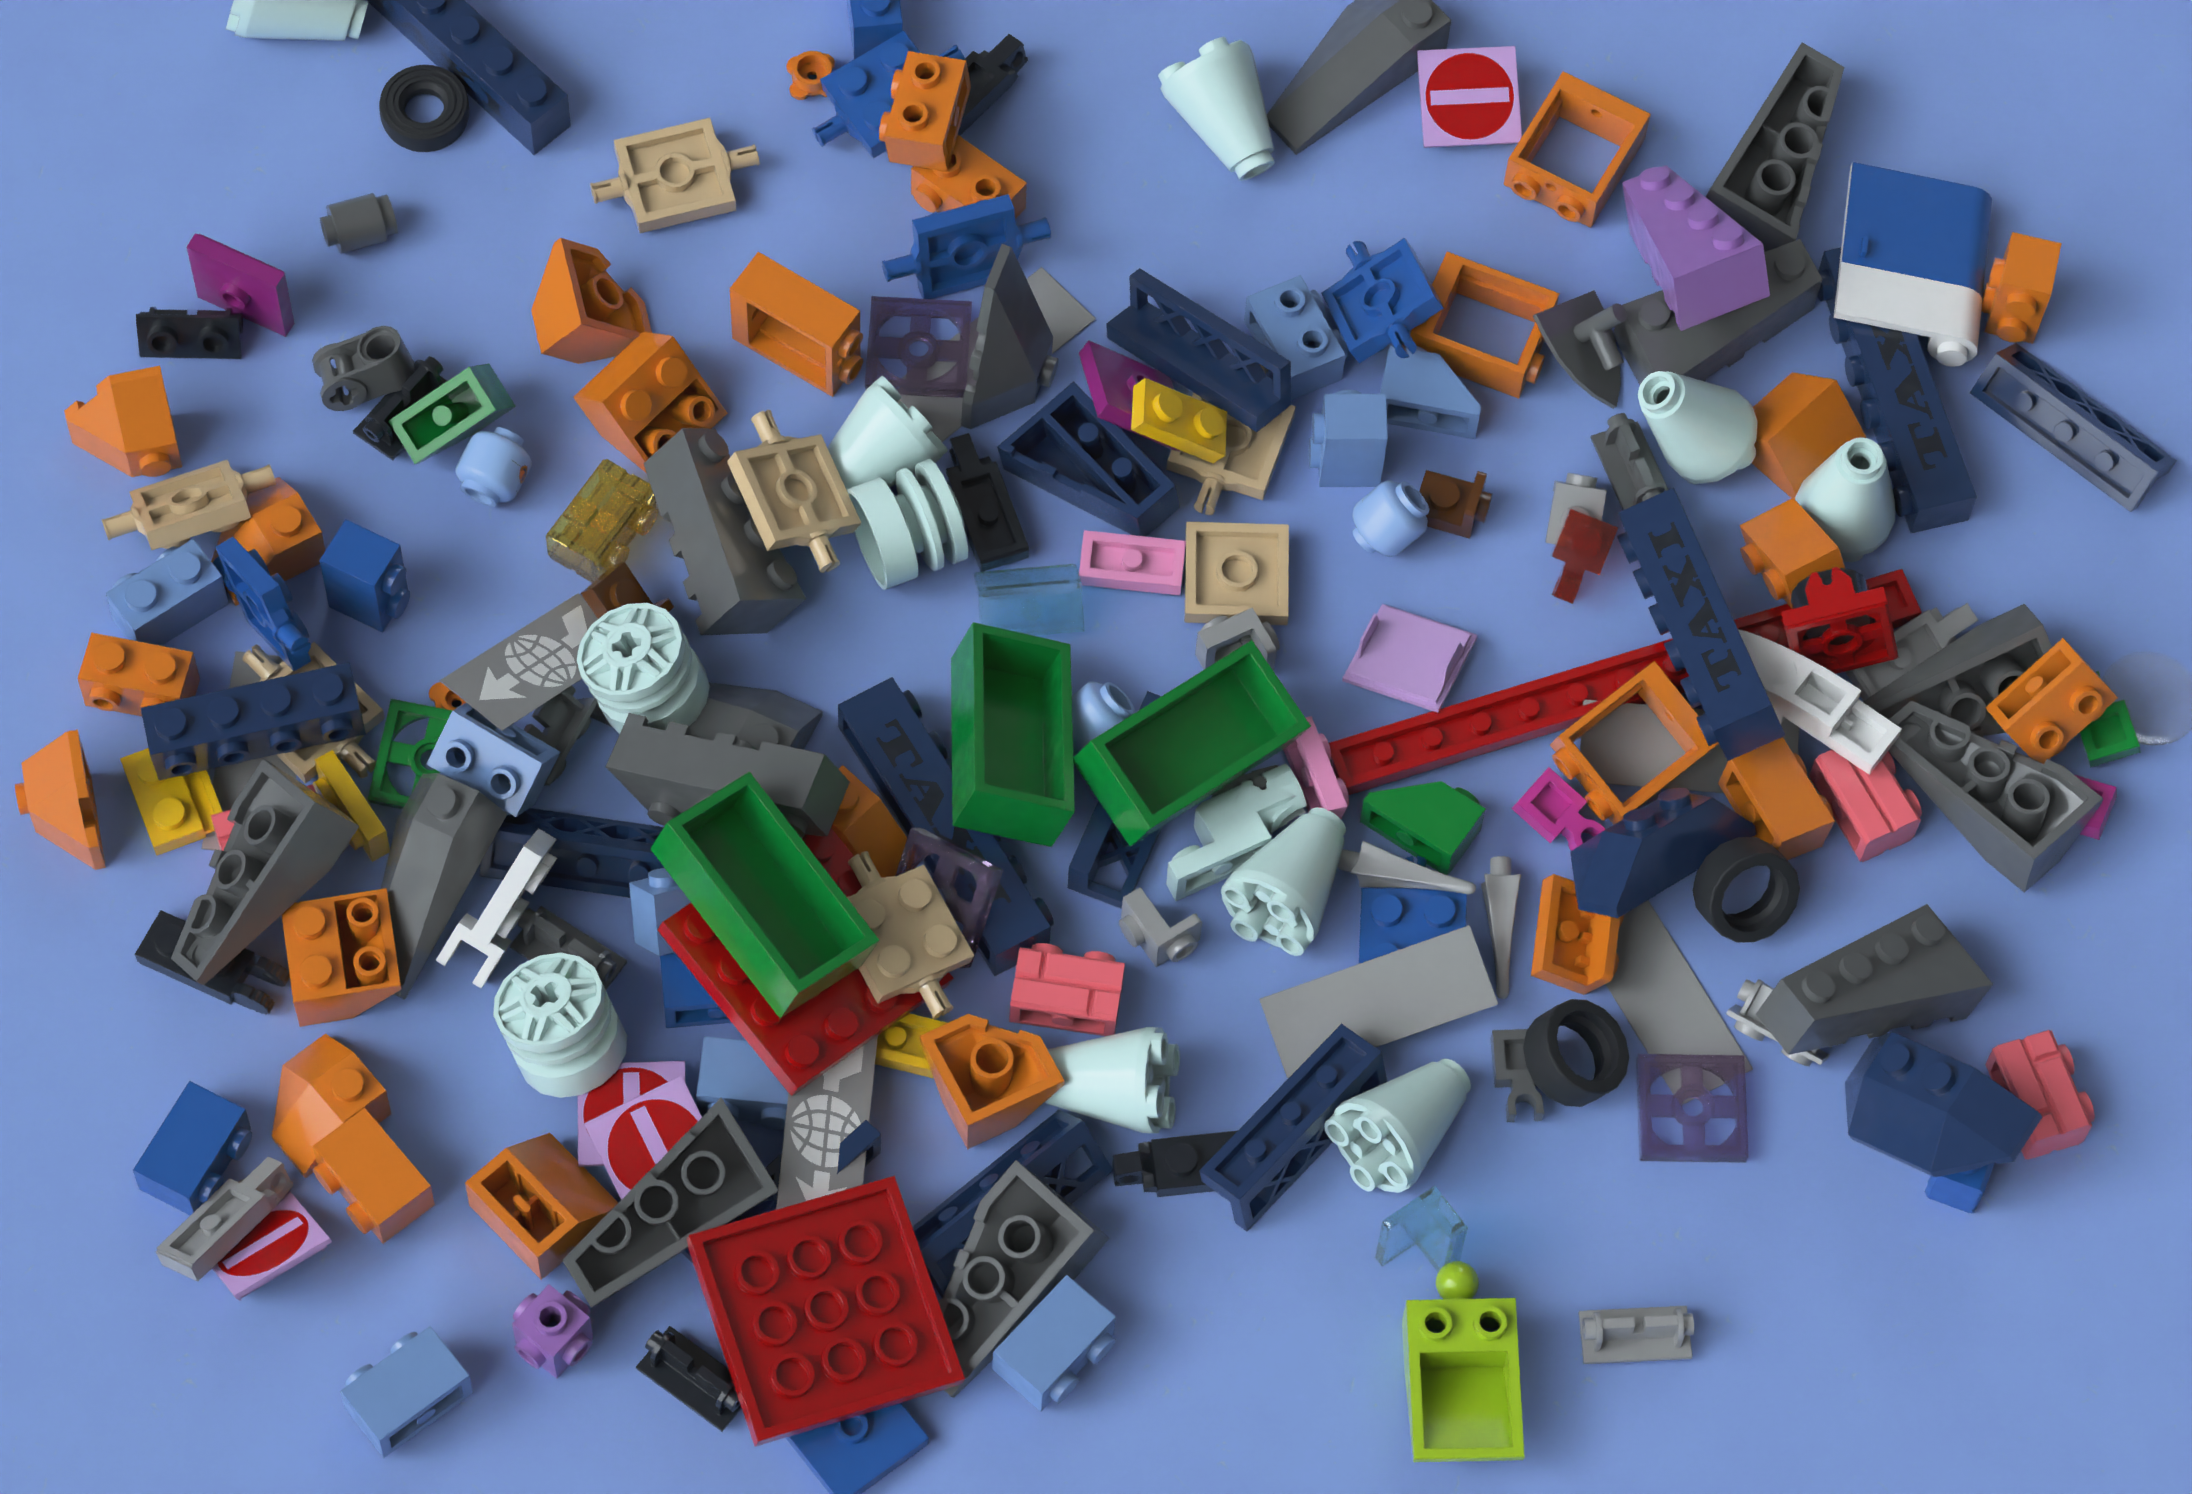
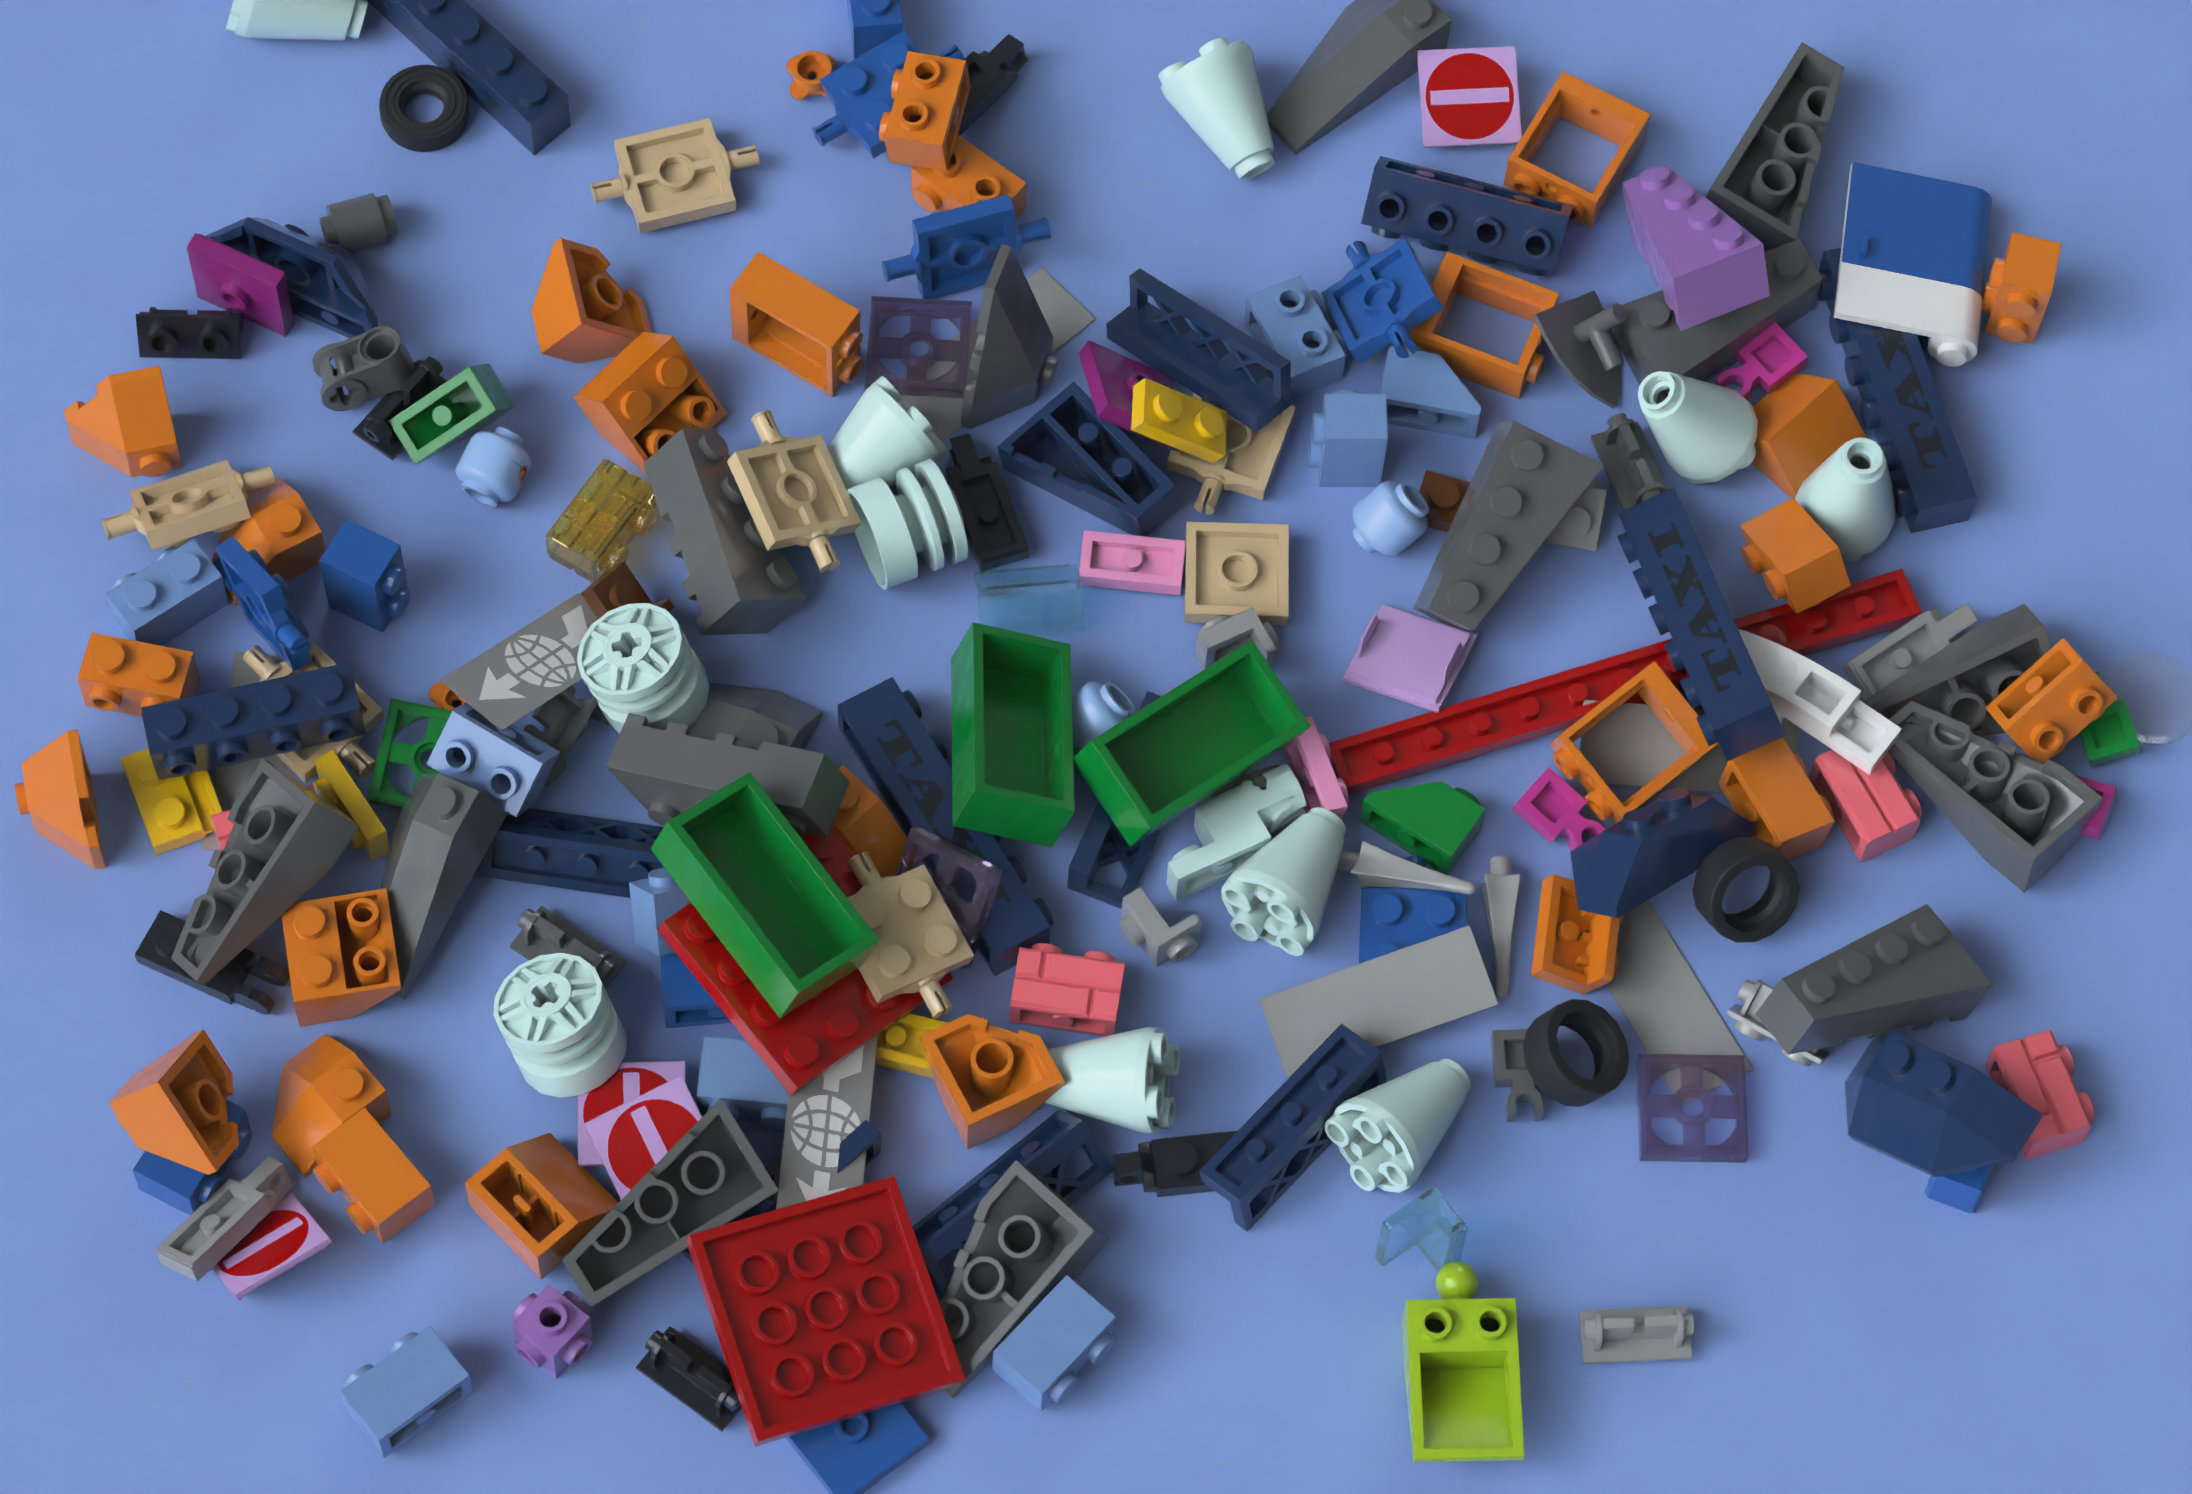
(181, 1106): none -> orange slope
(320, 279): none -> dark blue wedge
(505, 907): white plate -> none
(1466, 215): none -> dark blue brick
(1504, 518): none -> dark grey wedge
(1582, 547): clear red plate -> none
(1765, 361): none -> dark pink plate
(1840, 621): red piece -> none
(2071, 426): dark blue fence -> none

